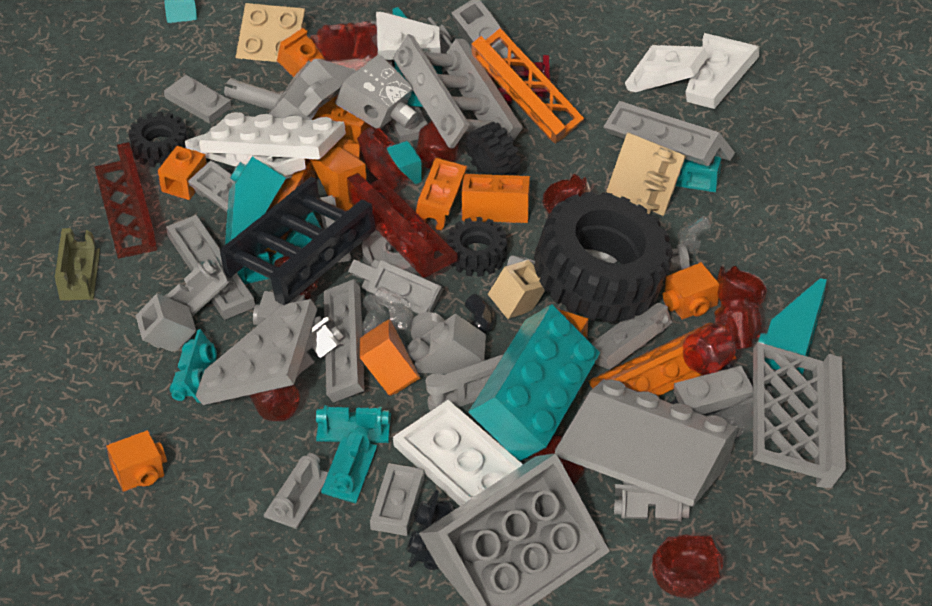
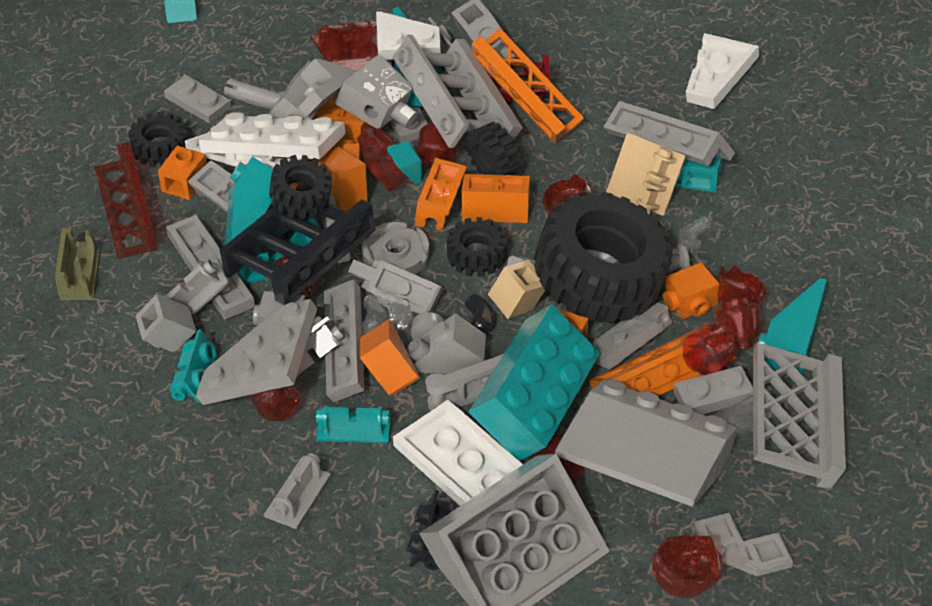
(136, 460): orange brick -> none
(265, 29): tan hinge -> none
(296, 51): orange brick -> none
(300, 201): none -> black tyre
(350, 466): teal hinge -> none
(397, 499): light grey plate -> none
(398, 230): clear red fence -> none
(636, 503): light grey hinge -> none
(666, 65): white wing -> none
(753, 556): none -> light grey tile

